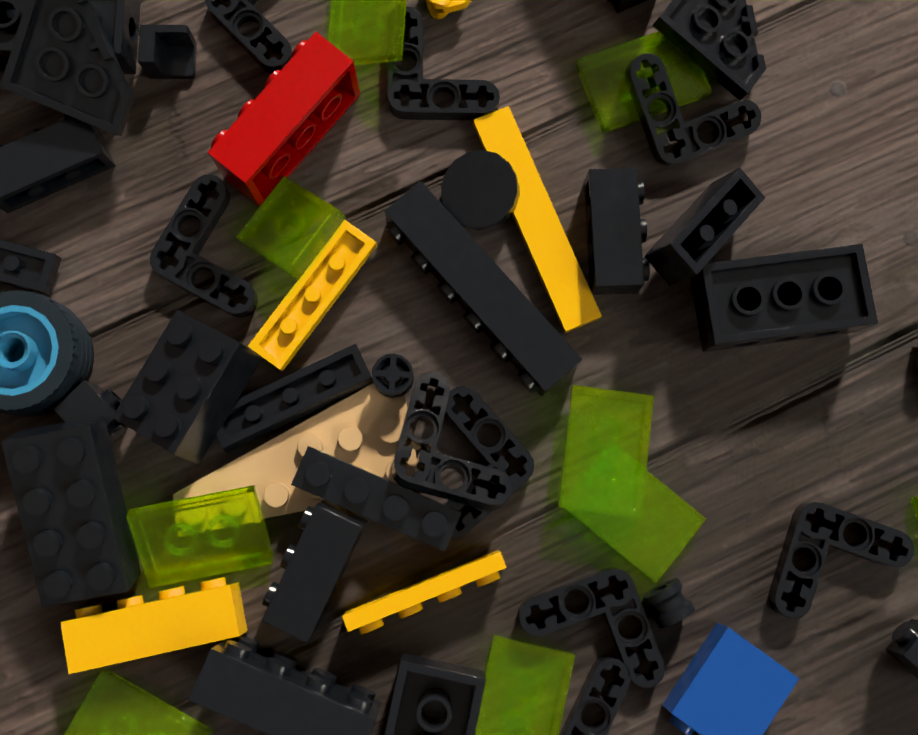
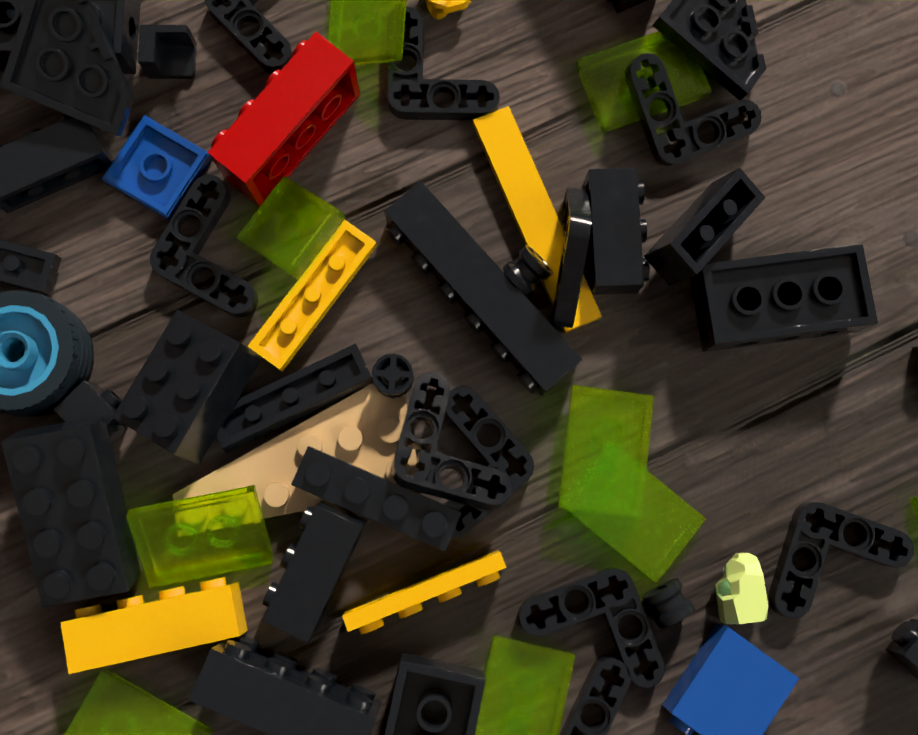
(156, 167): none -> blue tile
(480, 190): black tile -> none
(527, 270): none -> black wheel
(576, 235): none -> black beam
(742, 591): none -> yellowish green rock

